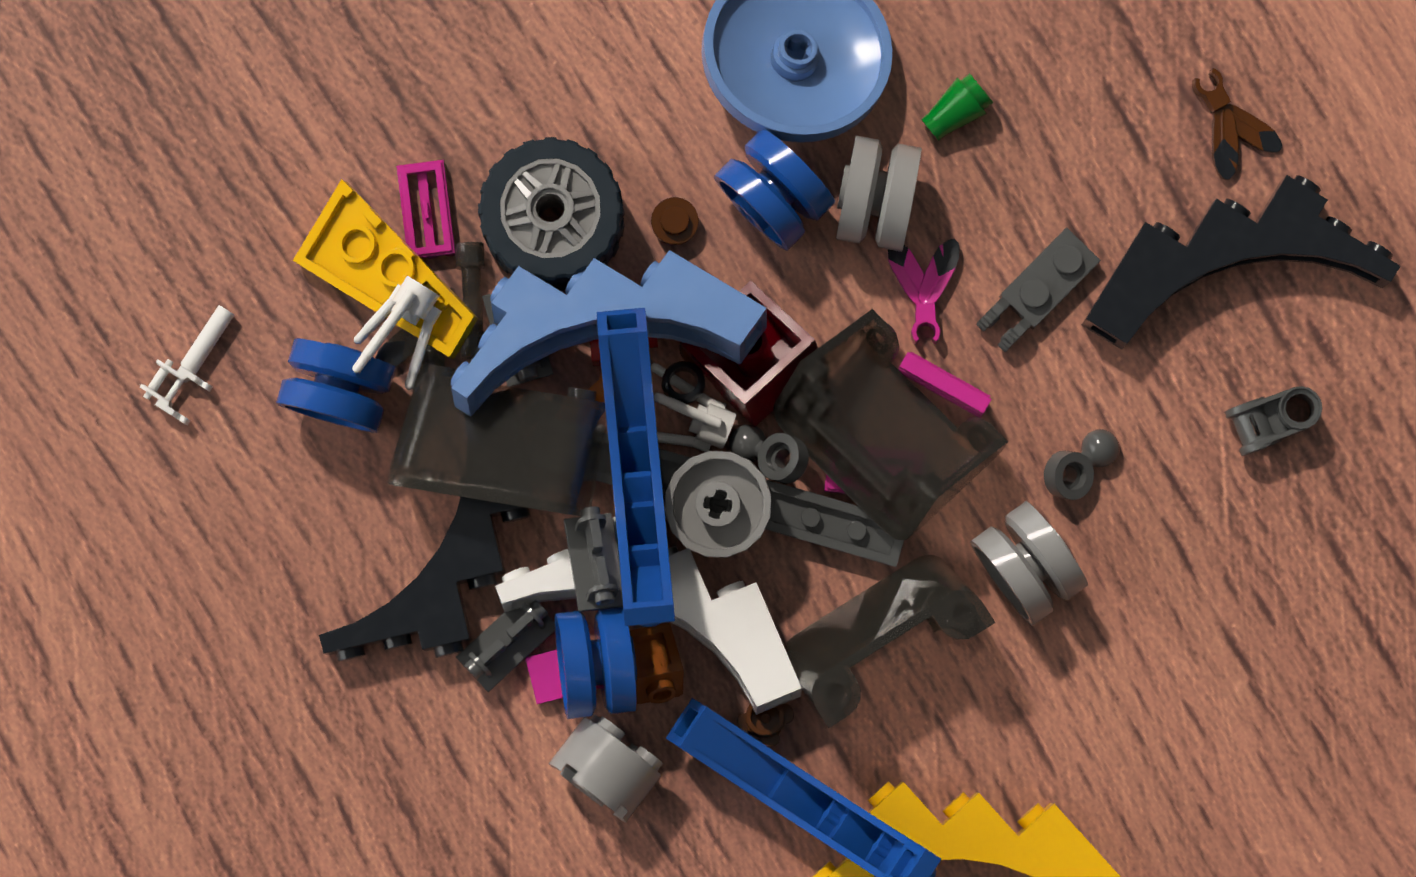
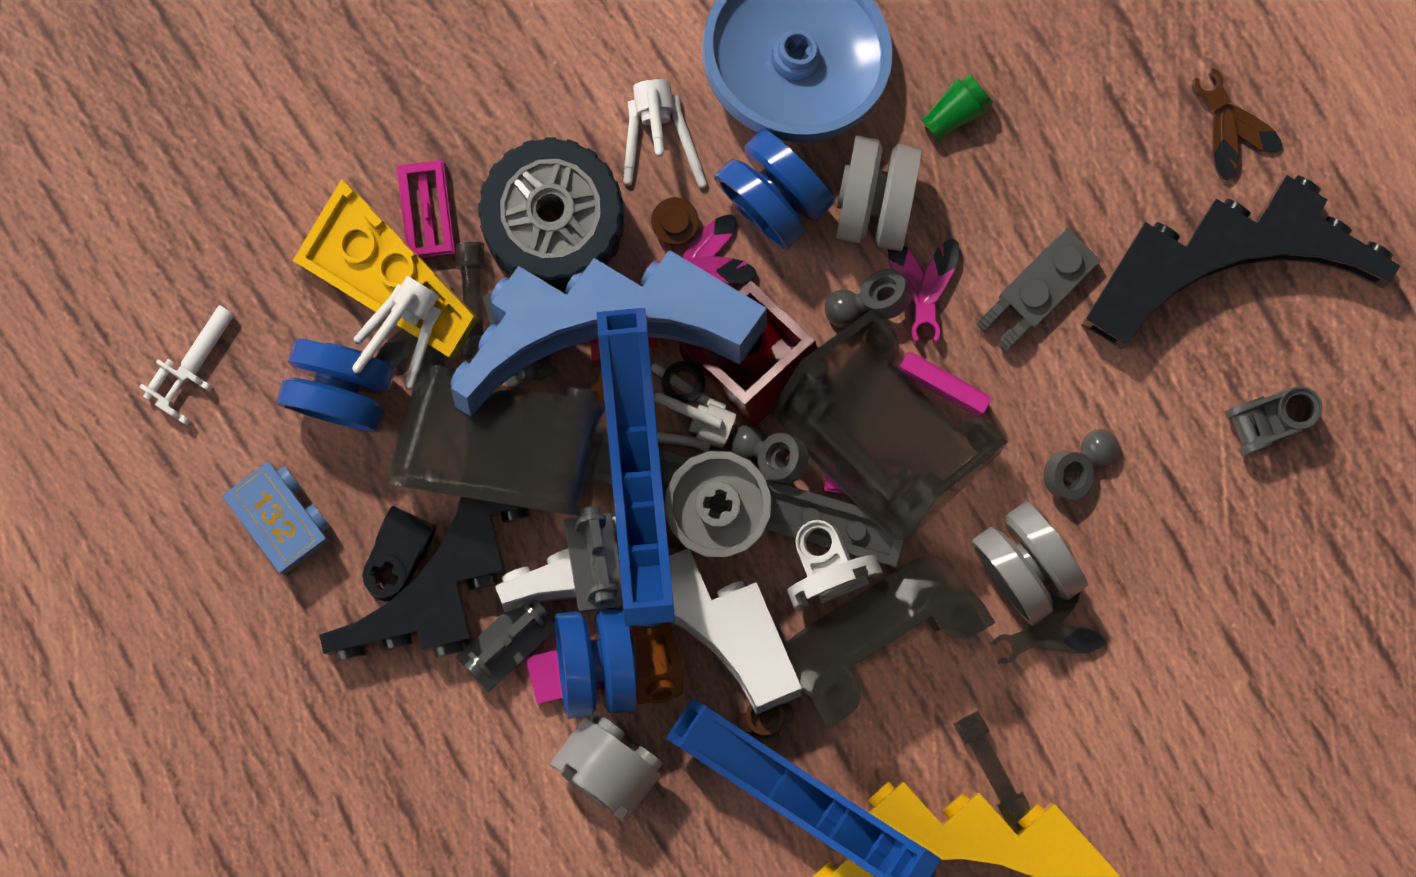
(277, 517): none -> medium blue brick
(399, 545): none -> black piece
(654, 105): none -> white plant
(707, 245): none -> piece
(831, 573): none -> white tile
(883, 292): none -> dark grey plate
(973, 730): none -> clear smoke bar
(1051, 636): none -> clear smoke piece

